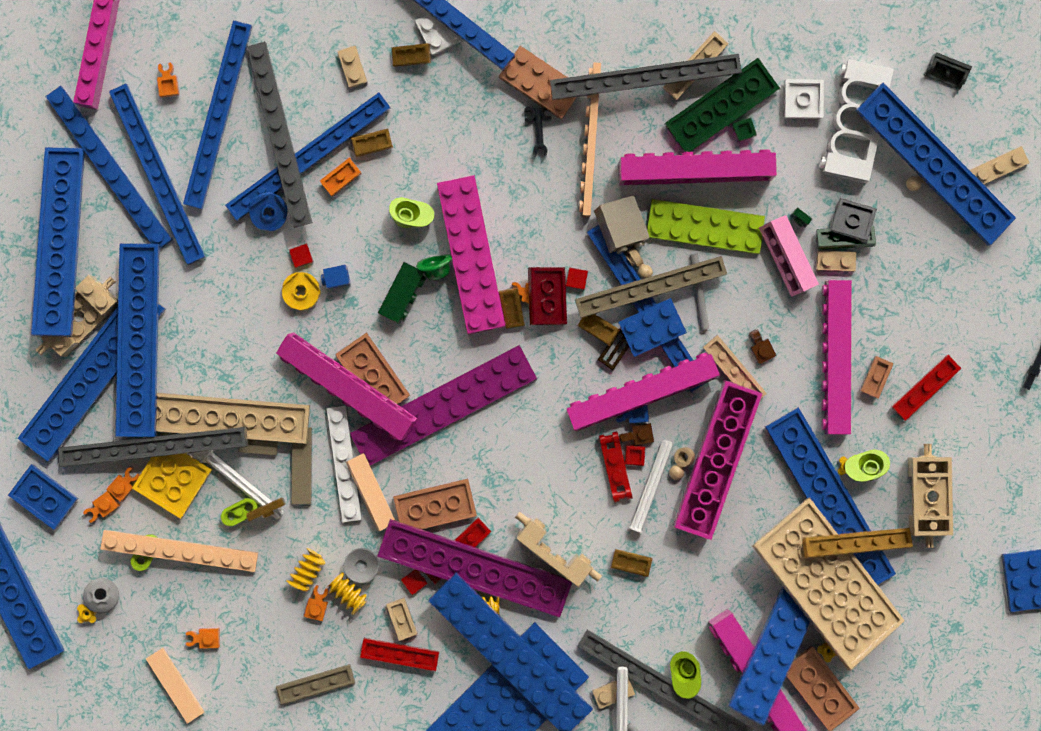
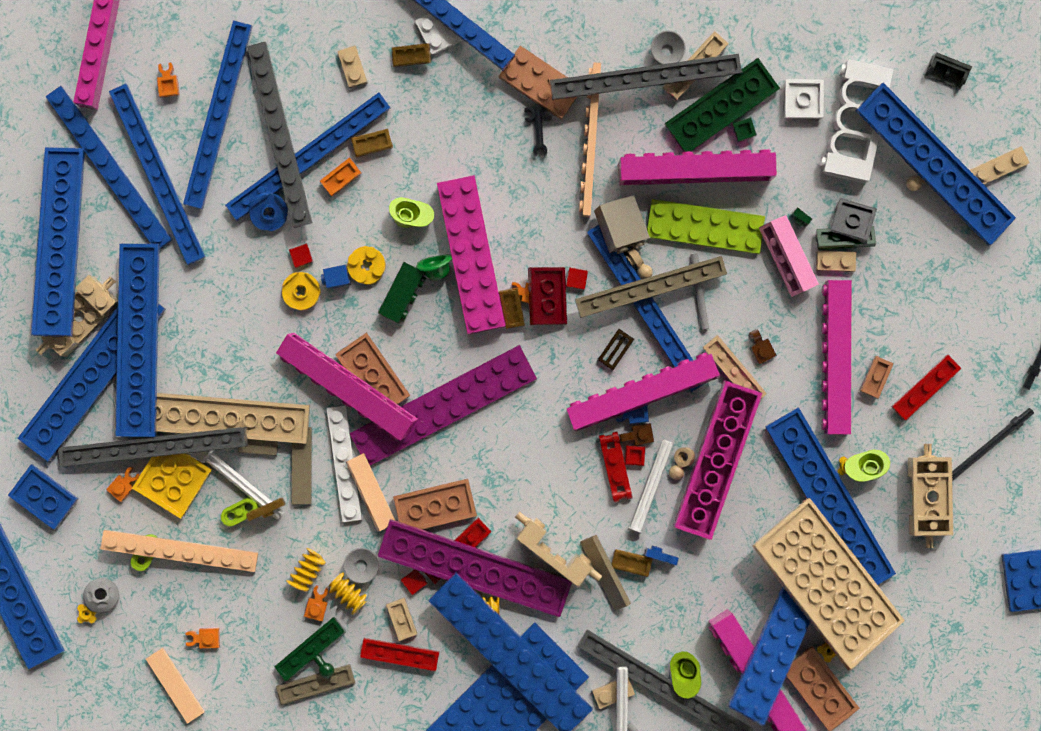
(103, 505): orange plate -> none
(311, 650): none -> dark green plate
(376, 270): none -> yellow plate
(599, 328): pearl gold plate -> none
(604, 567): none -> dark tan tile
(652, 327): blue plate -> none
(656, 553): none -> blue plate
(669, 38): none -> light grey piece
(857, 542): pearl gold plate -> none
(1015, 423): none -> black bar

